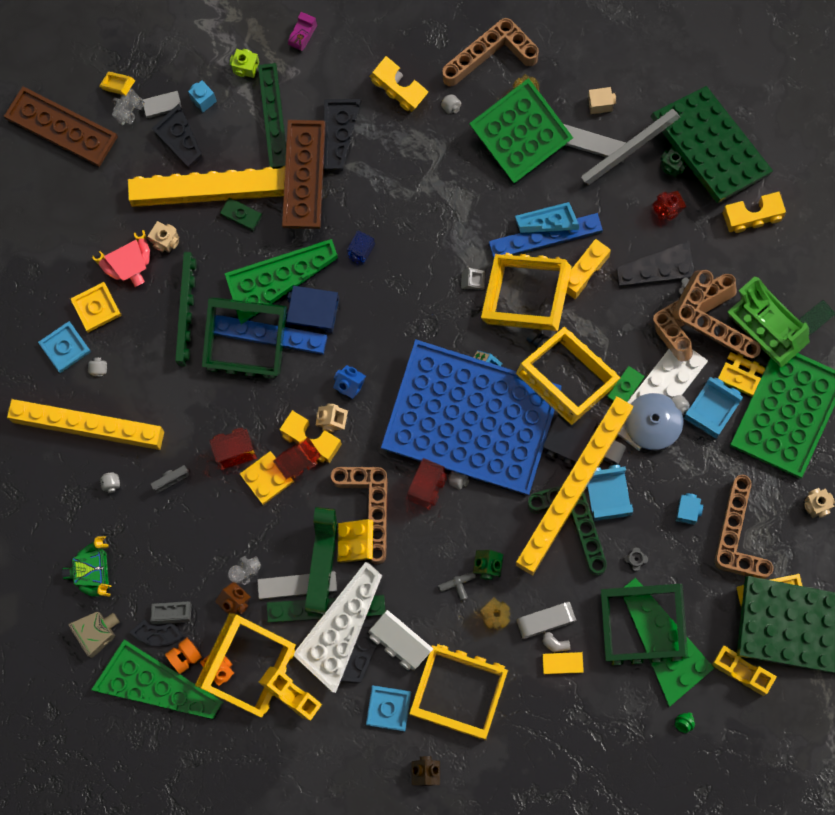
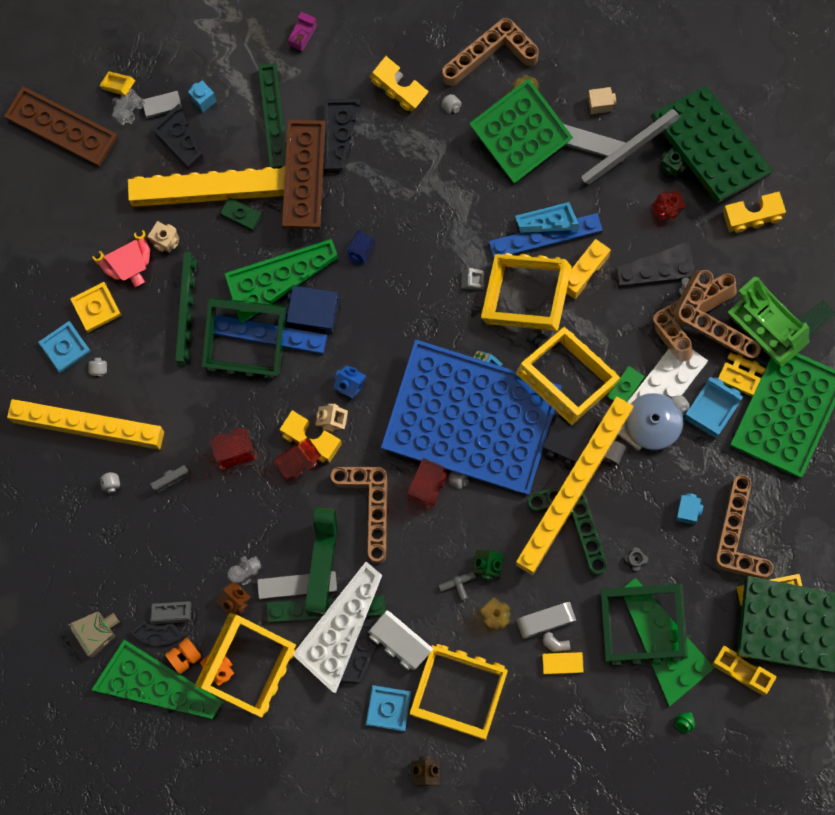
(90, 569): torso -> none
(244, 63): lime brick -> none
(265, 478): yellow plate -> none
(296, 699): yellow arch -> none
(355, 541): yellow plate -> none
(609, 494): dark azure panel -> none
(814, 507): tan brick -> none

